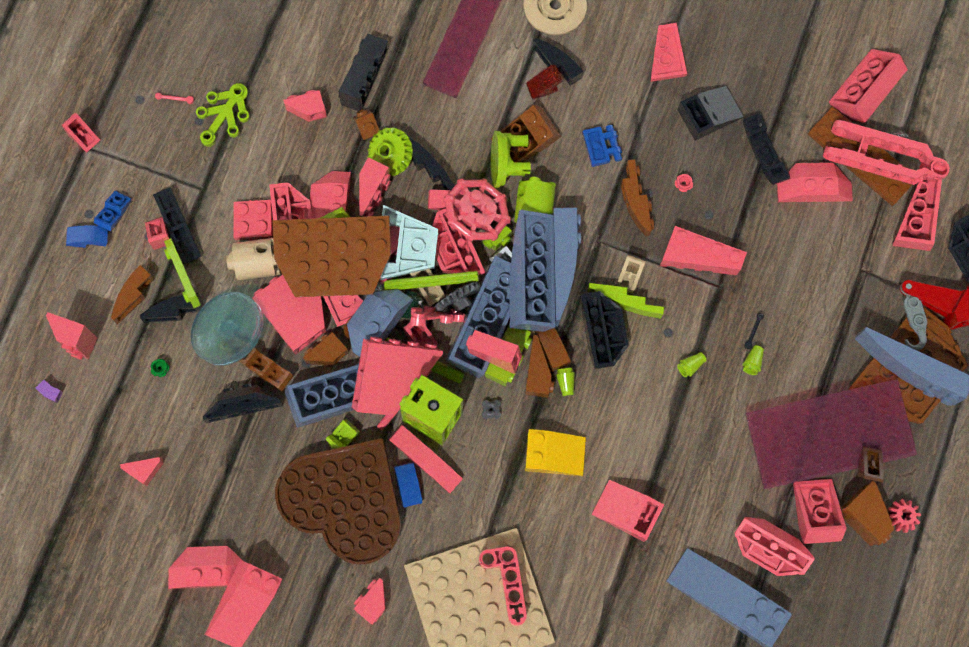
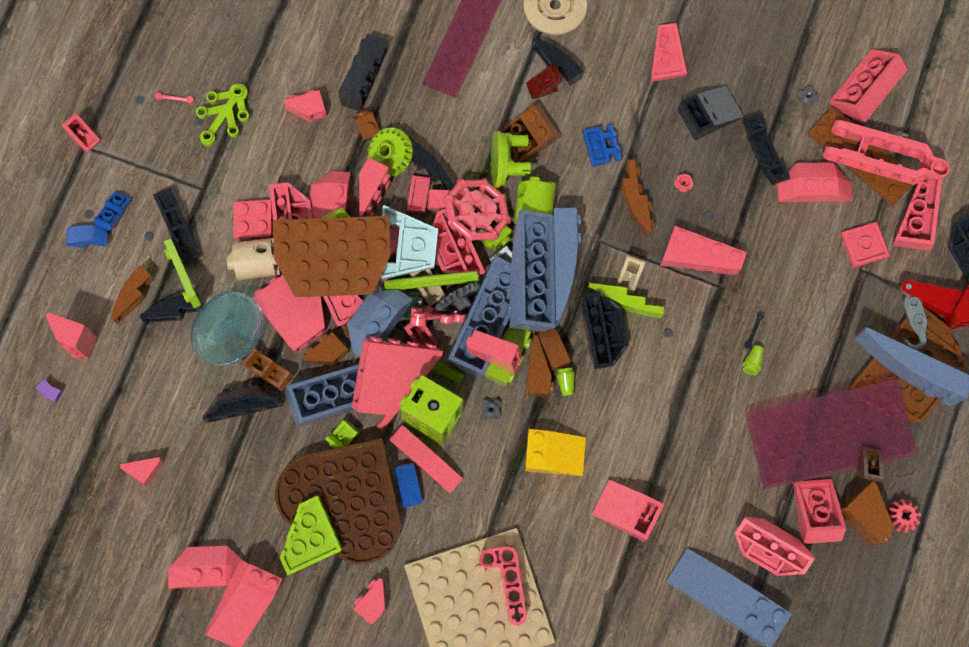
(157, 233): coral slope -> none
(157, 363): green plate -> none
(309, 537): none -> lime plate
(418, 195): none -> coral tile
(690, 365): lime cone -> none
(807, 101): none -> flat silver plate
(865, 244): none -> coral tile

